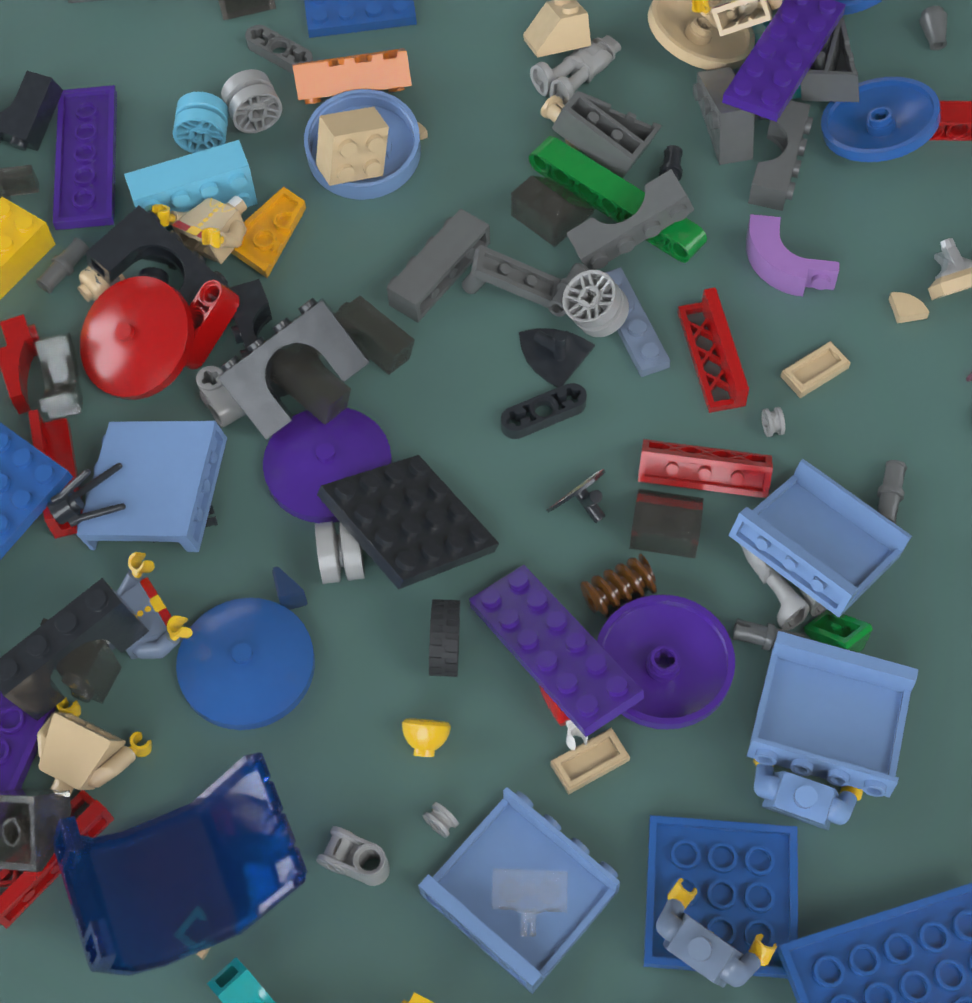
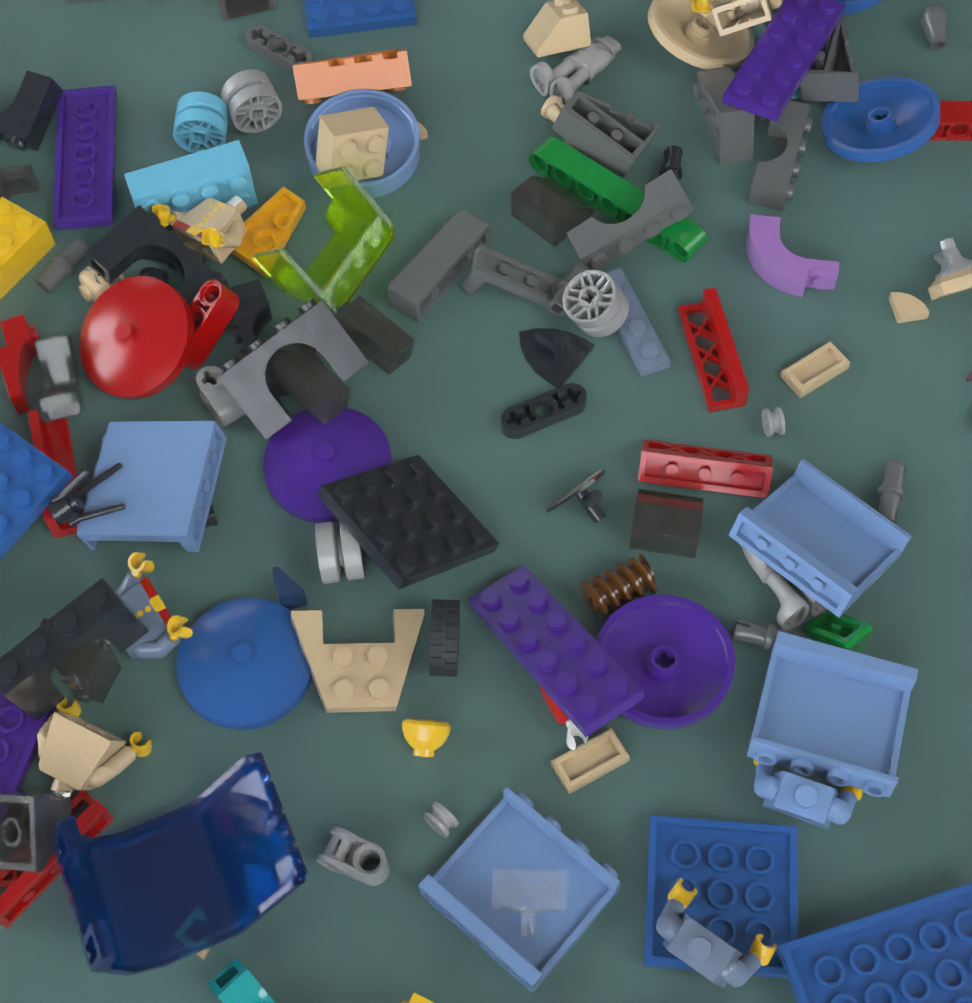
(348, 257): none -> clear neon green windscreen
(358, 674): none -> tan wing

